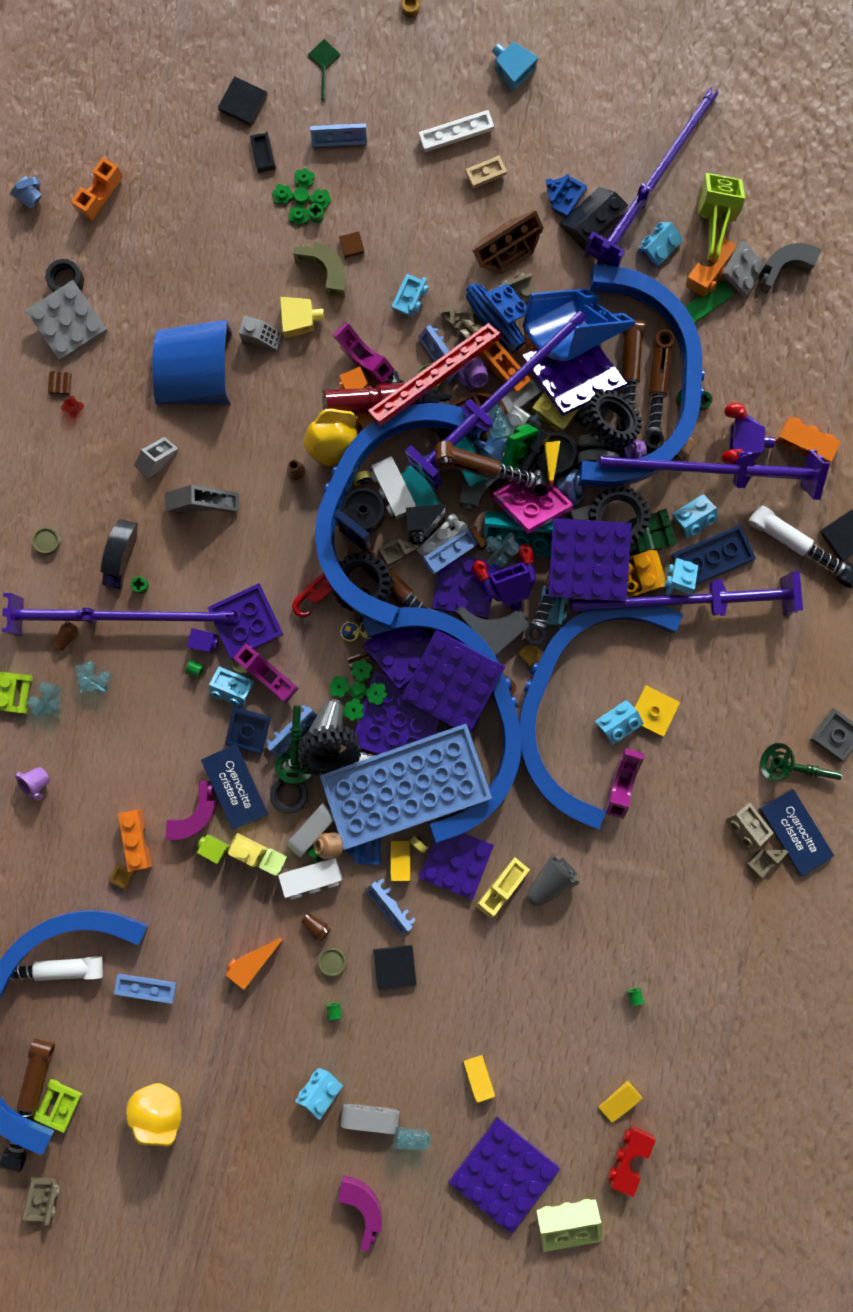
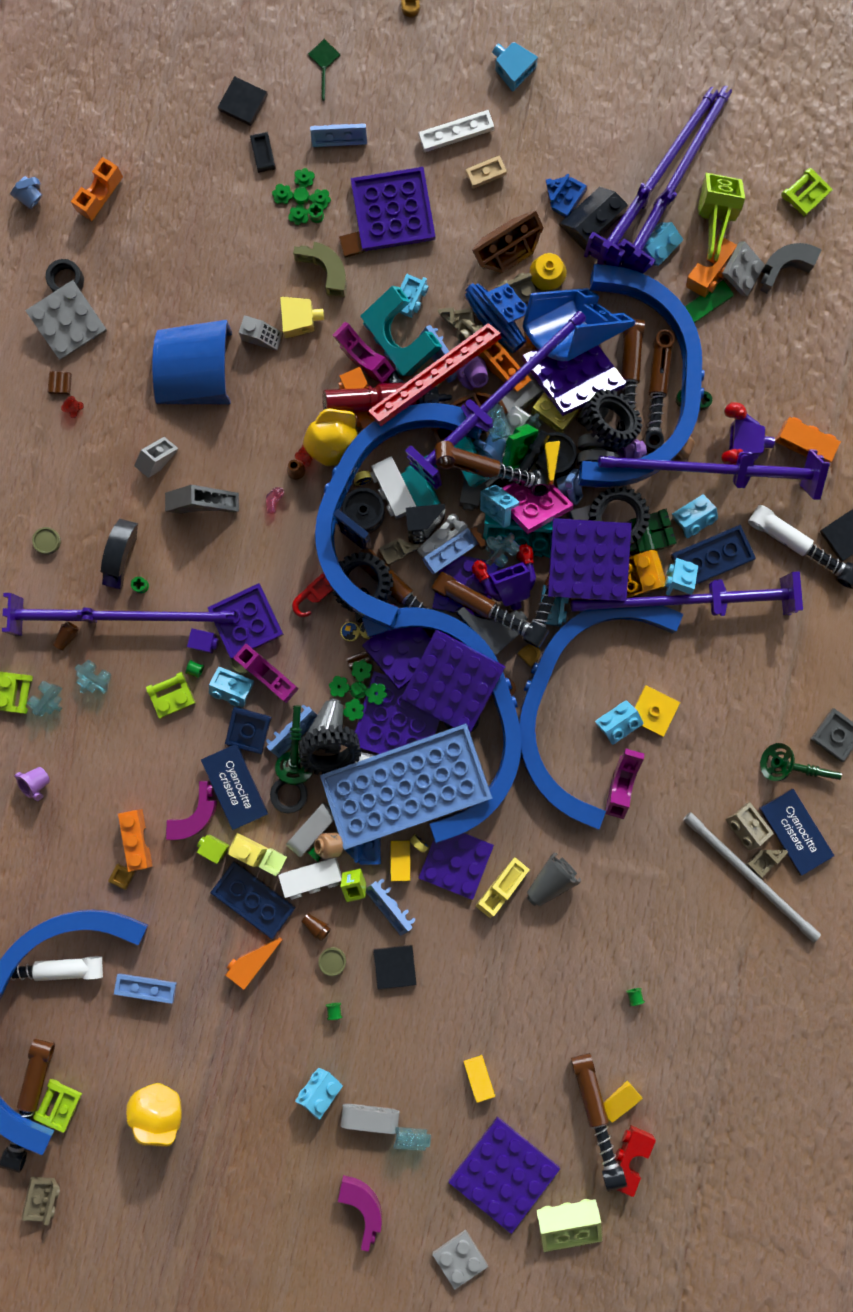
(172, 701): none -> lime plate
(253, 900): none -> dark blue tile
(272, 498): none -> clear pink arm
(300, 456): none -> clear red plate
(353, 885): none -> lime brick
(379, 320): none -> teal arch
(393, 209): none -> dark purple plate
(449, 587): none -> piece
(460, 1259): none -> light grey plate
(497, 504): none -> medium azure bracket
(548, 272): none -> yellow cone
(598, 1119): none -> piece
(634, 257): none -> dark purple piece
(804, 926): none -> light grey piece
(811, 196): none -> lime plate

